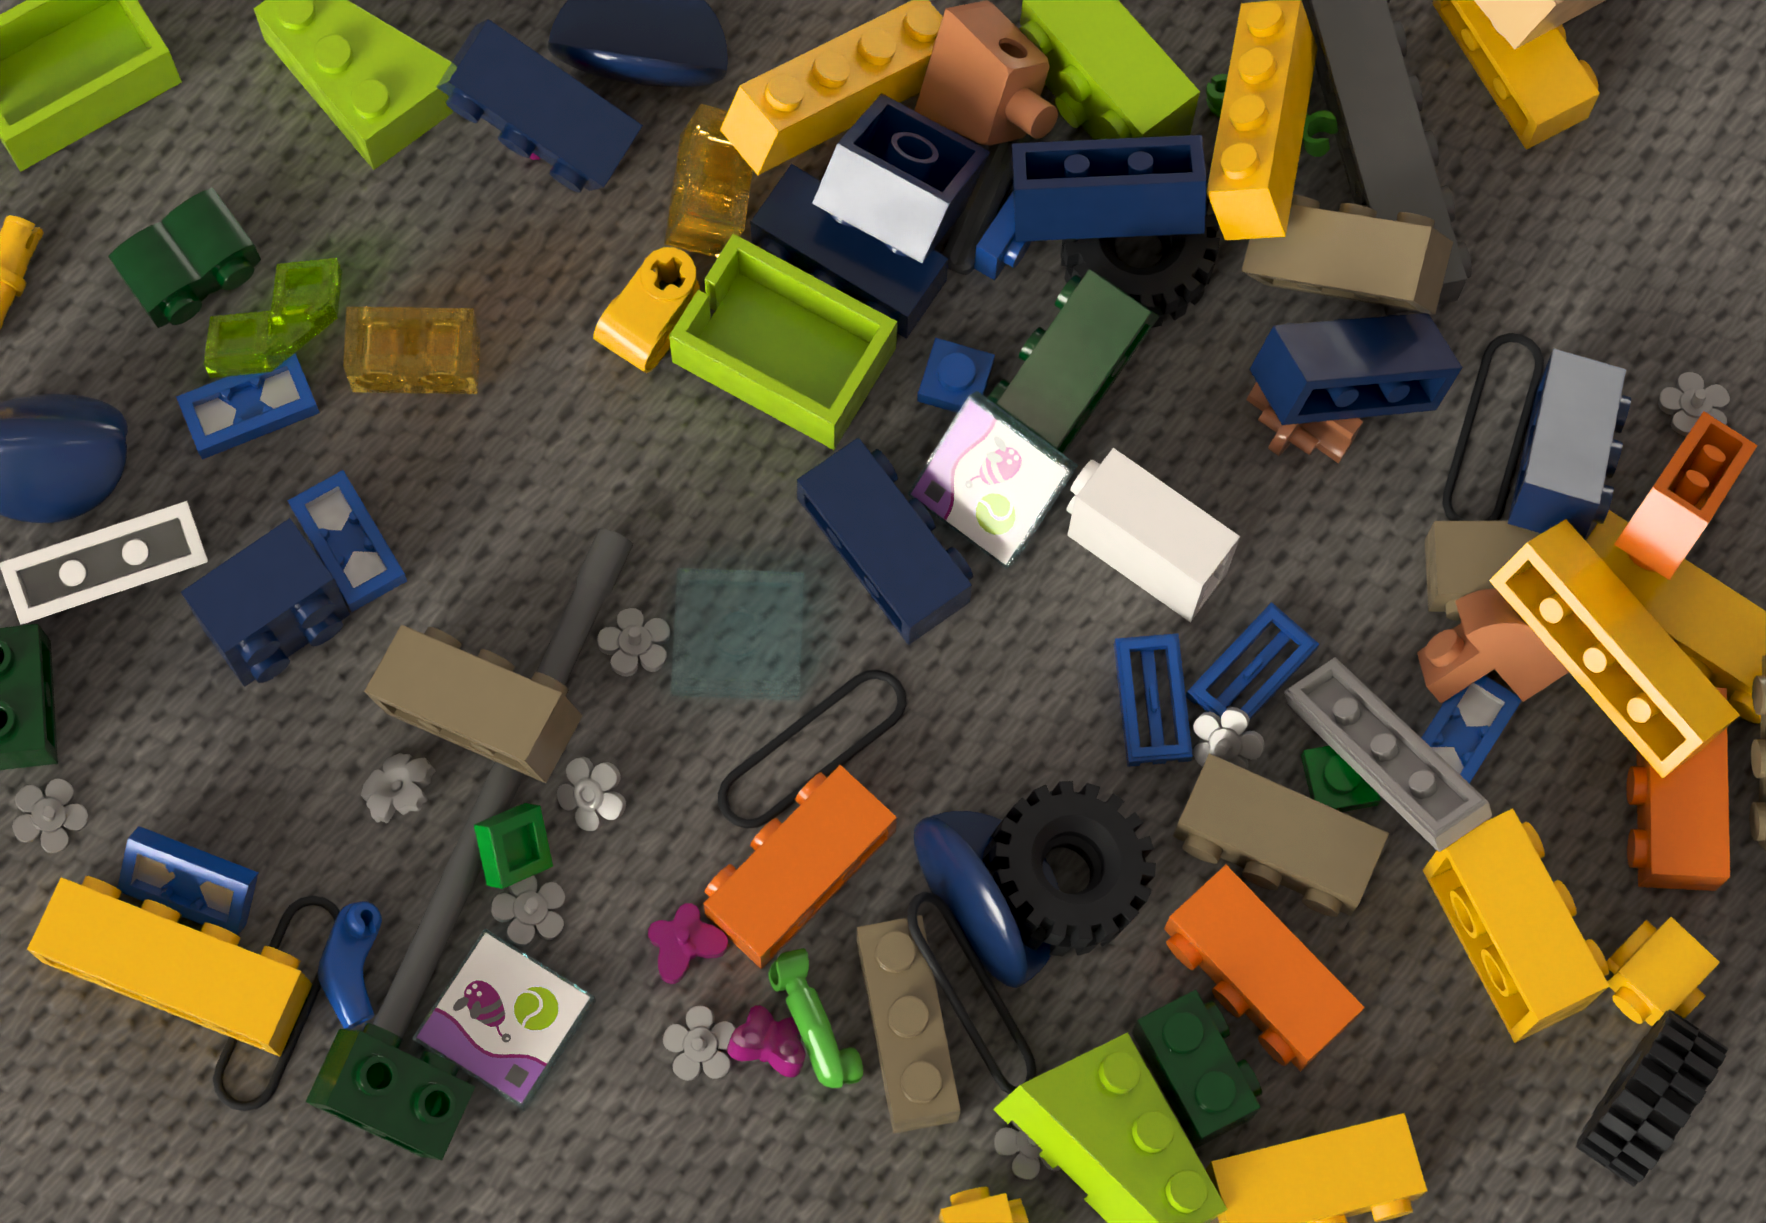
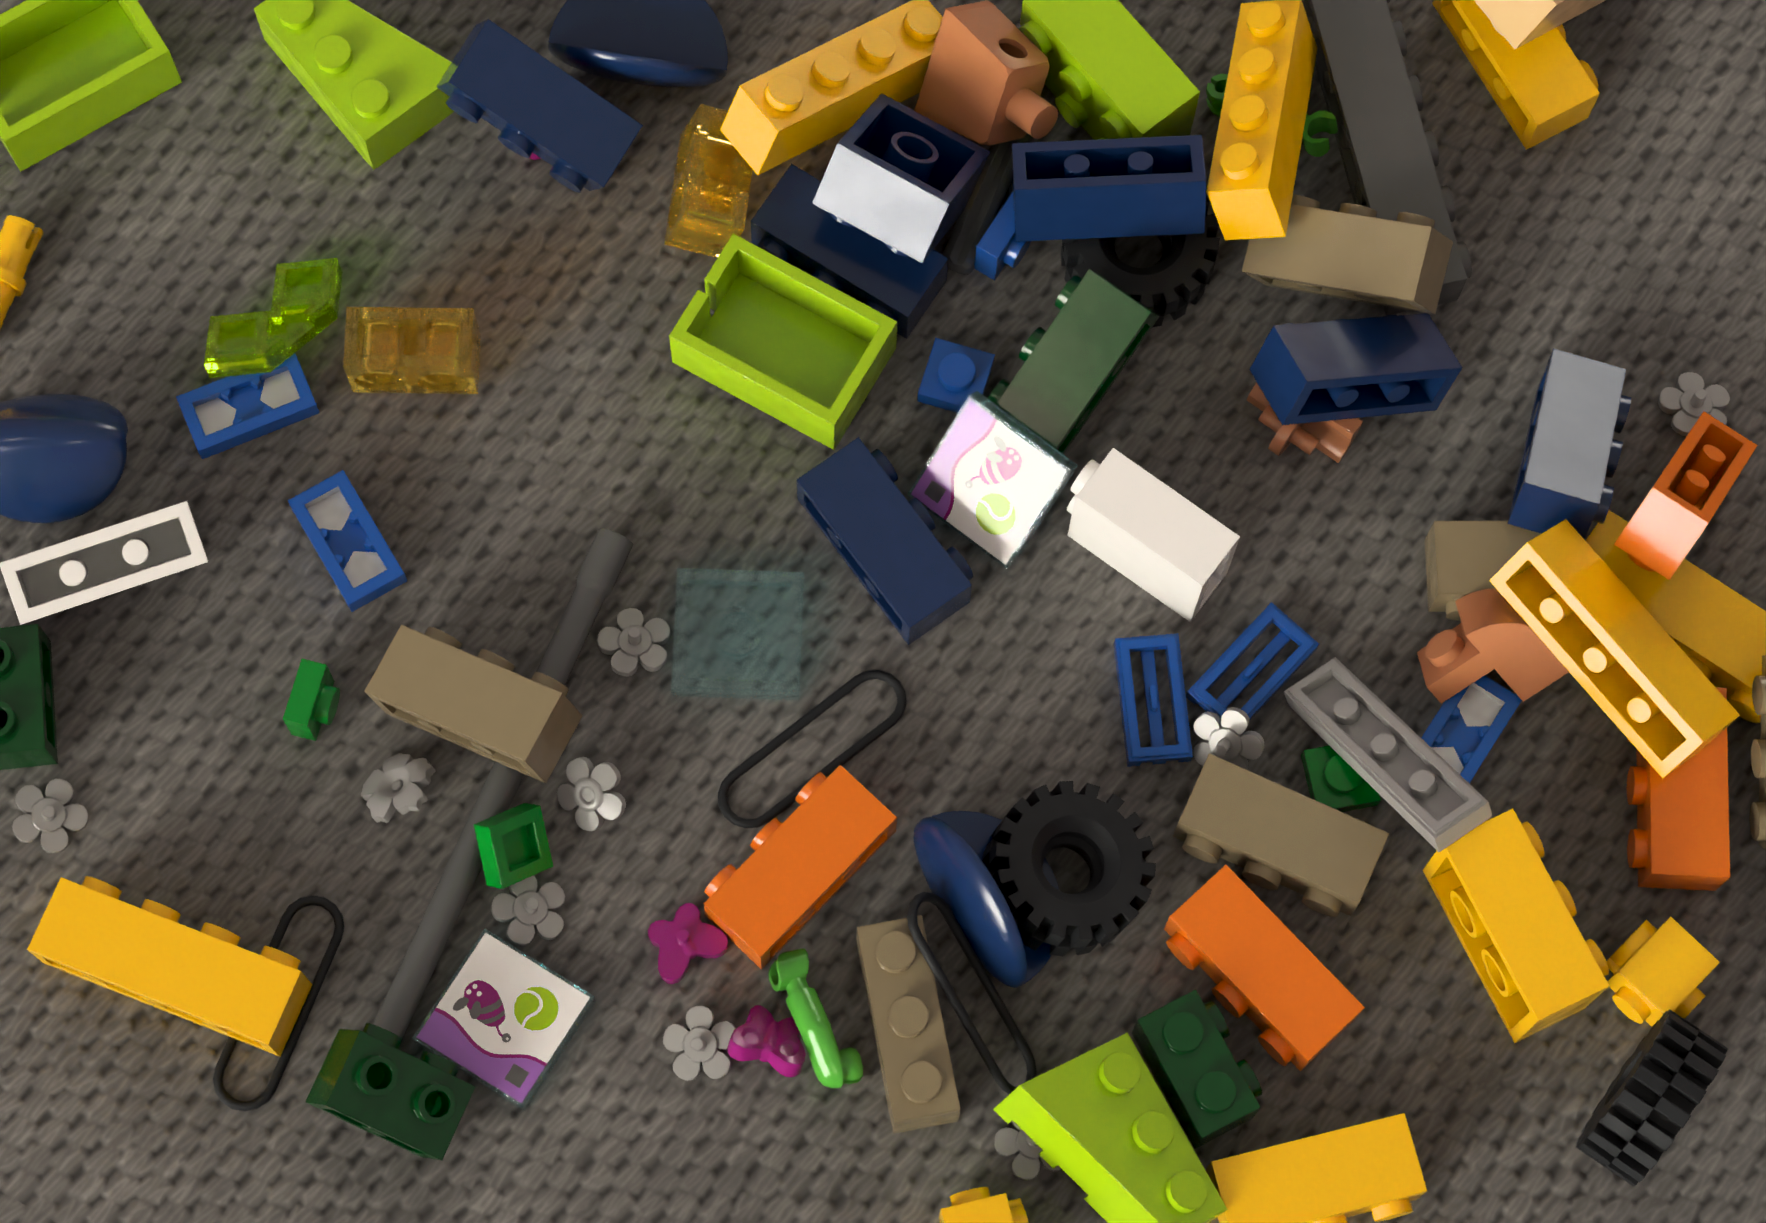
(186, 259): dark green brick -> none
(187, 880): blue piece -> none
(267, 604): dark blue brick -> none
(311, 700): none -> green plate
(343, 962): blue arm -> none
(644, 315): yellow piece -> none
(1469, 419): black piece -> none

